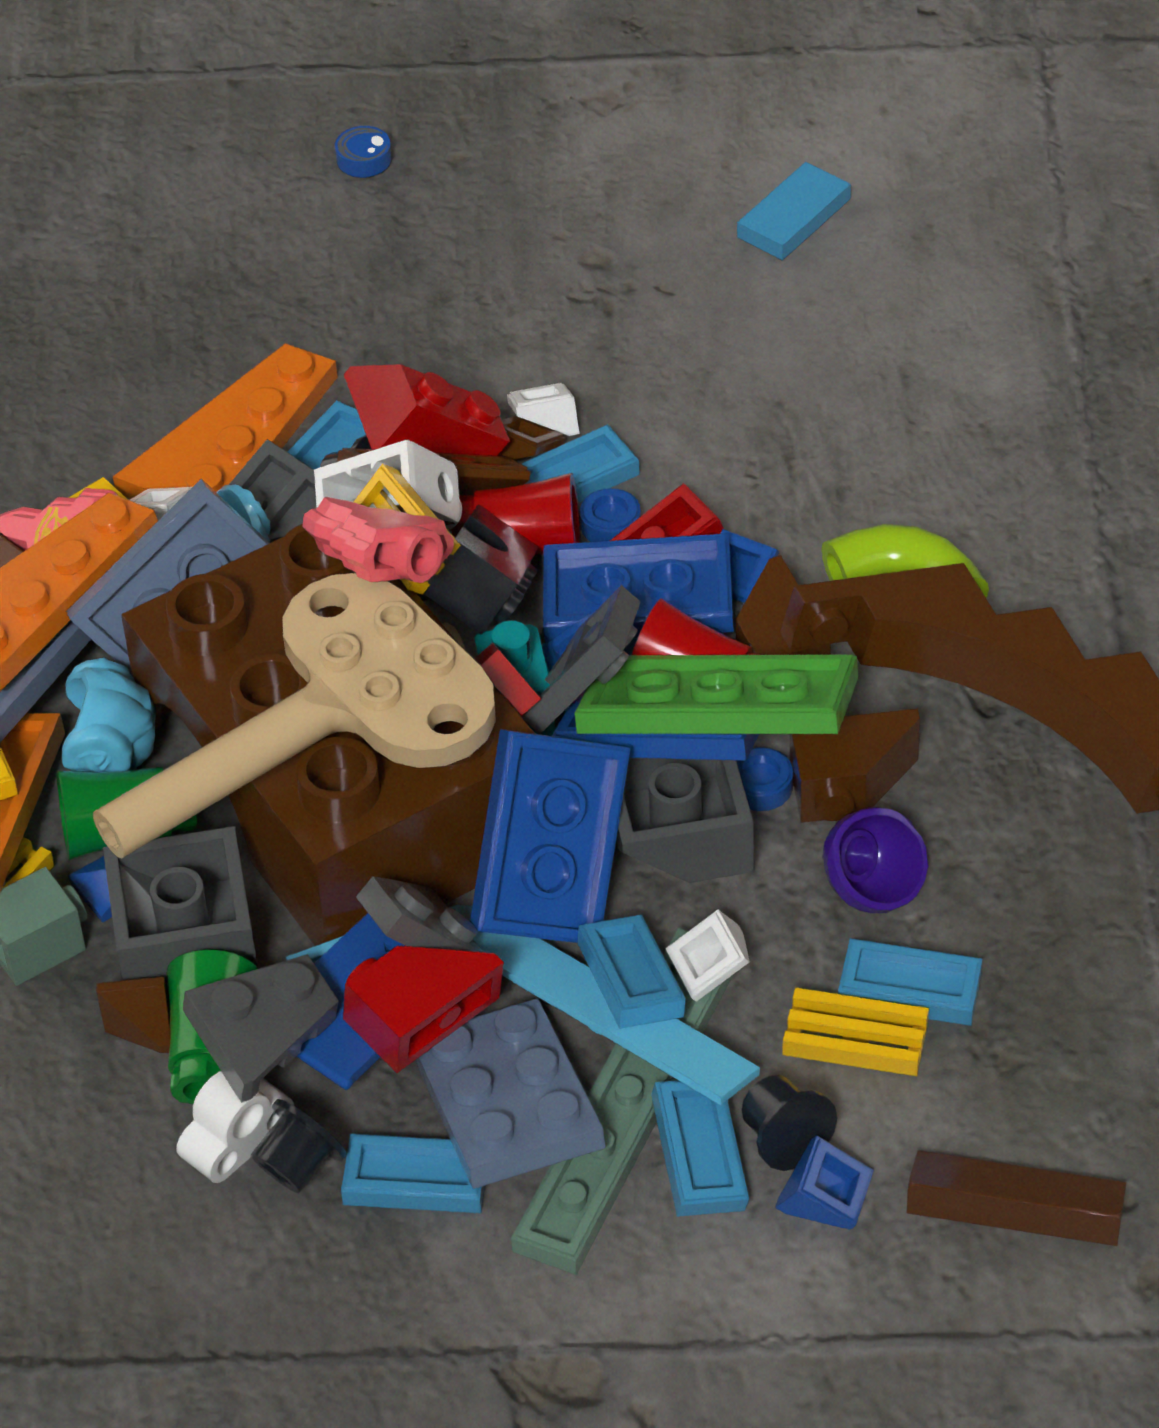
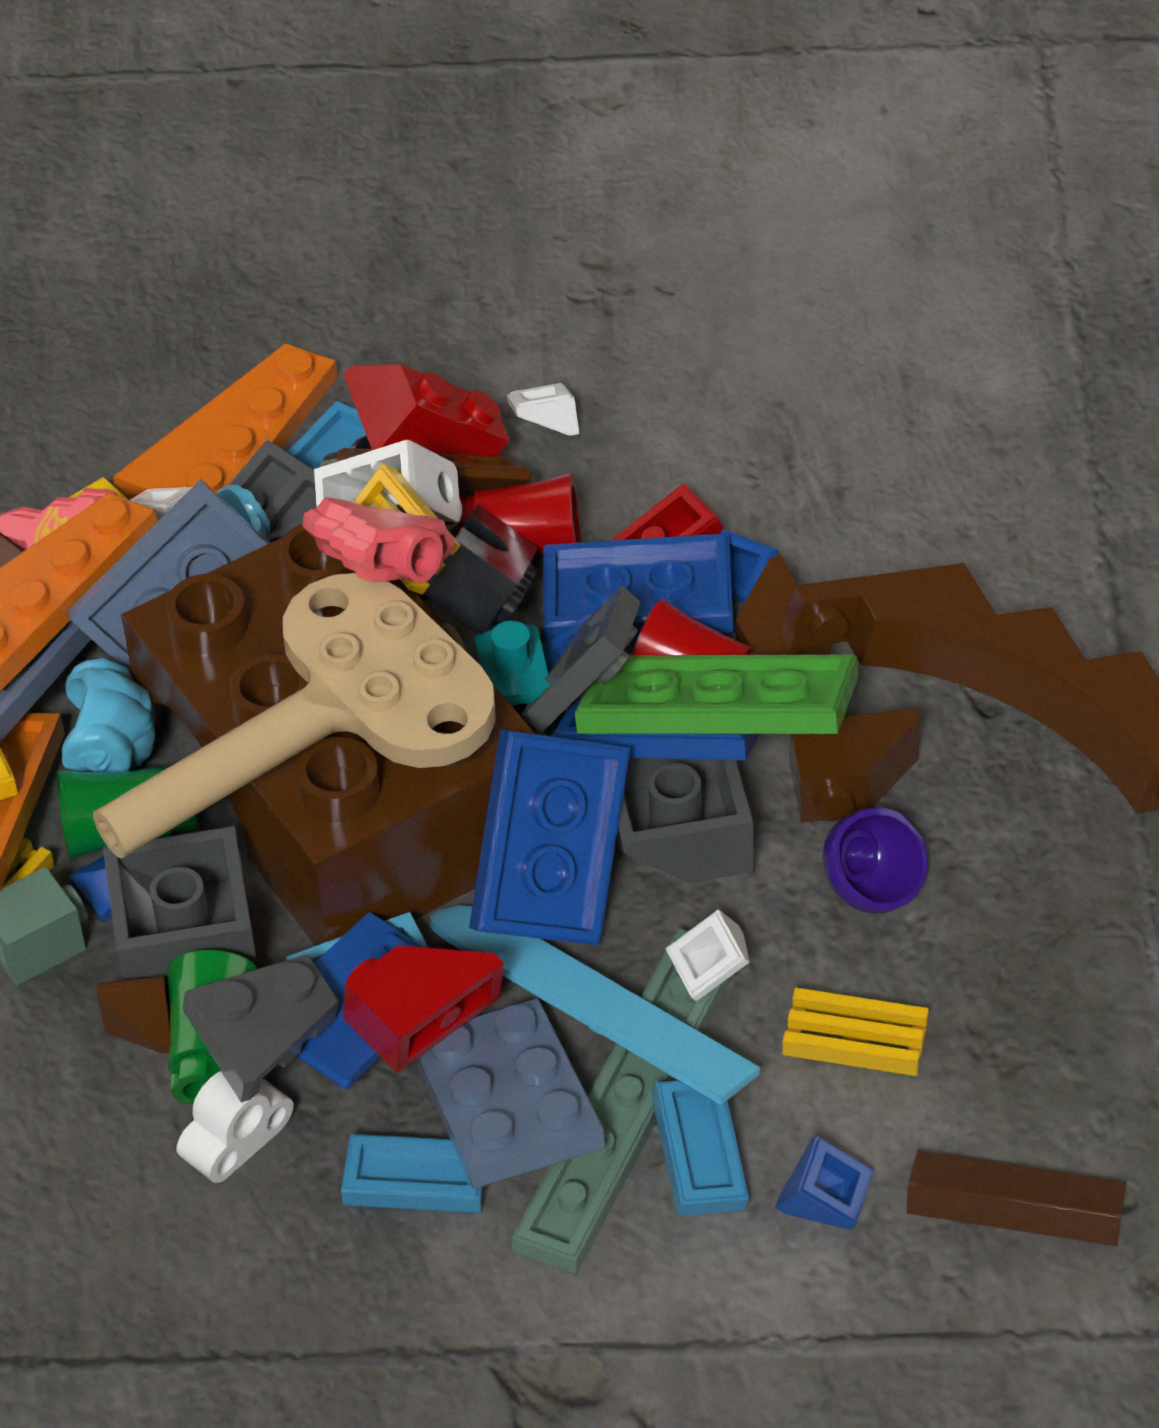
(295, 1147): black piece -> none
(363, 151): blue tile -> none
(416, 916): dark grey wing -> none
(507, 679): red tile -> none
(529, 438): reddish brown slope -> none
(595, 459): dark azure tile -> none
(607, 514): blue tile -> none
(631, 971): dark azure tile -> none
(766, 778): blue tile -> none
(786, 1120): black piece -> none
(793, 210): dark azure tile -> none
(892, 549): lime cylinder -> none
(913, 977): dark azure tile -> none

